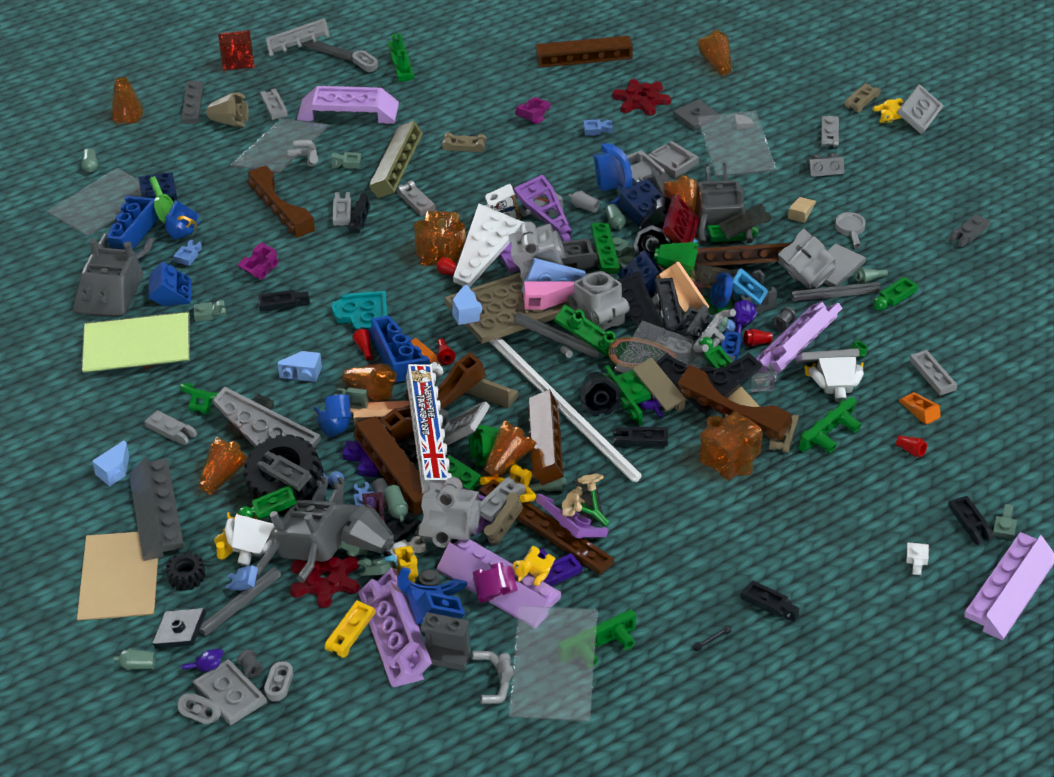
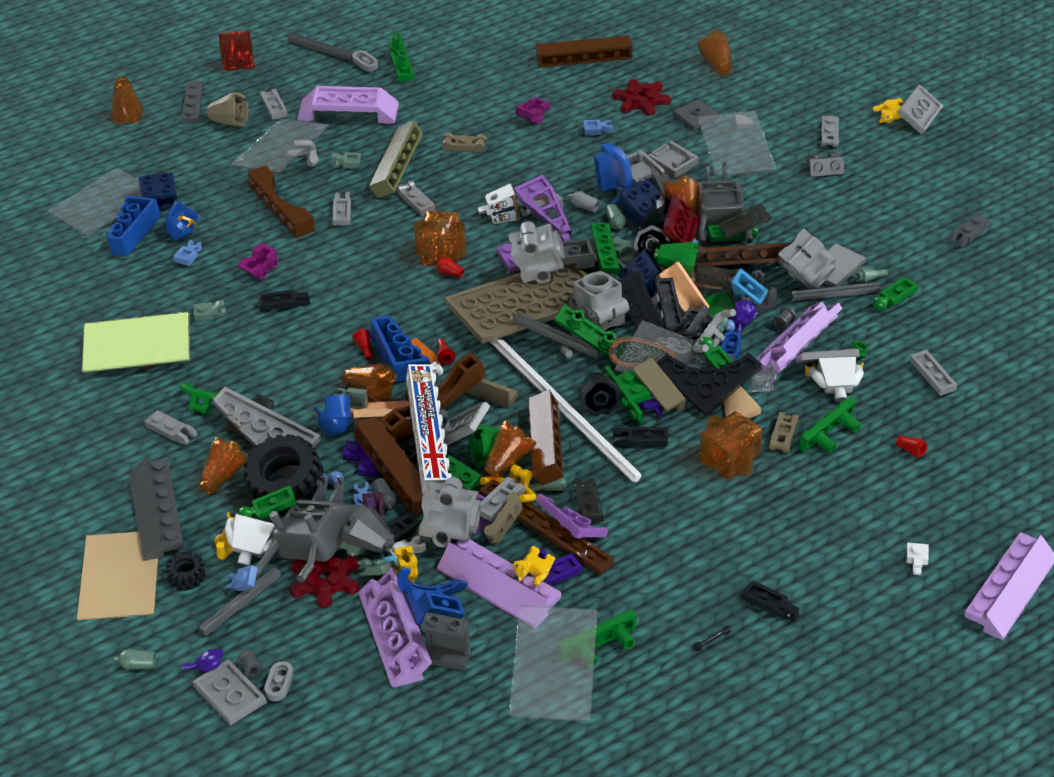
(89, 160): sand green piece -> none
(109, 279): dark grey piece -> none
(112, 464): light blue slope -> none
(162, 201): bright green piece -> none
(169, 286): blue slope -> none
(179, 628): plate -> none
(200, 710): light grey plate -> none
(285, 471): dark grey hinge -> none
(297, 36): light grey hinge -> none
(301, 366): light blue slope -> none
(349, 628): yellow plate -> none
(360, 215): black hinge -> none
(360, 308): teal plate -> none
(396, 504): sand green piece -> none
(429, 578): dark grey plate -> none
(466, 307): light blue slope -> none
(484, 243): white wing -> none
(494, 582): magenta cylinder -> none
(504, 672): light grey piece -> none
(544, 294): bright pink slope -> none
(552, 272): light blue wing -> none
(575, 503): tan plant -> none
(721, 291): blue tile -> none
(756, 337): red cone -> none
(770, 418): reddish brown arch -> none
(801, 209): tan slope -> none
(851, 225): light grey piece -> none
(862, 97): dark tan plate -> none
(921, 407): orange slope -> none
(970, 519): black hinge -> none
(1005, 526): sand green plate -> none

